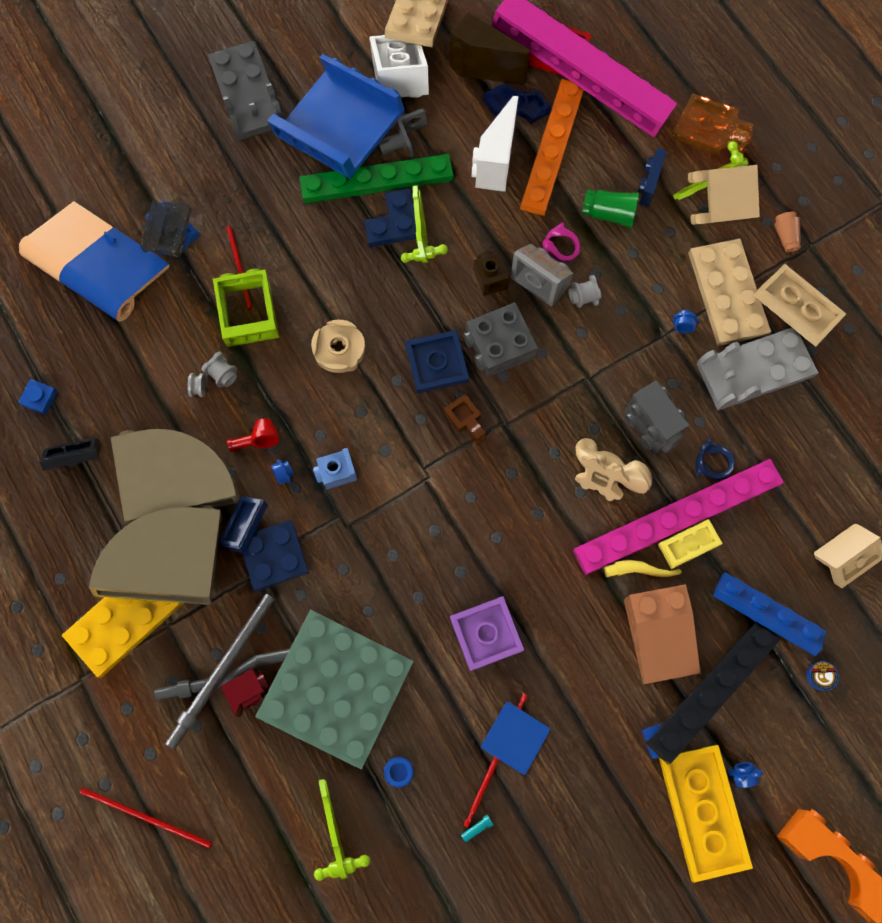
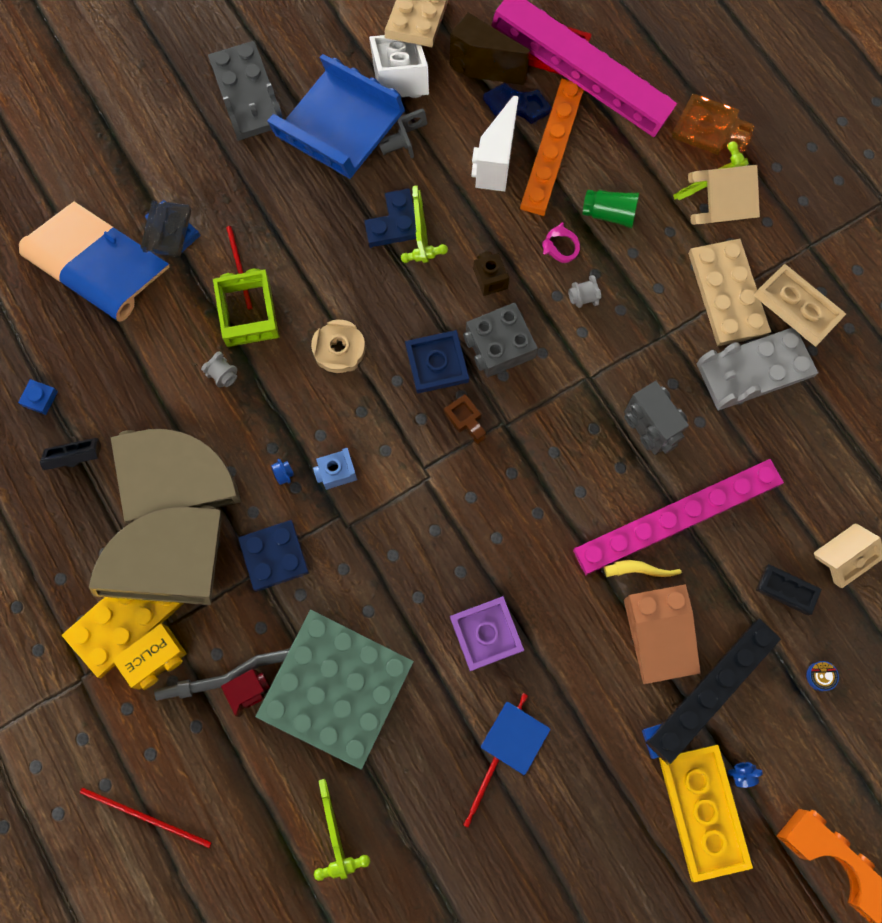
(150, 657): none -> yellow brick
(188, 719): flat silver bar -> none
(197, 385): light grey bush -> none
(242, 524): dark blue tile -> none
(263, 436): red bar -> none
(377, 178): green plate -> none
(398, 772): blue tile -> none
(477, 828): teal piece -> none
(540, 273): light grey slope -> none
(606, 469): tan animal -> none
(653, 168): dark blue plate -> none
(685, 321): blue plate -> none
(690, 544): light yellow plate -> none
(710, 447): dark blue piece -> none
(770, 613): blue plate -> none
(788, 230): nougat cone -> none
(788, 589): none -> black plate

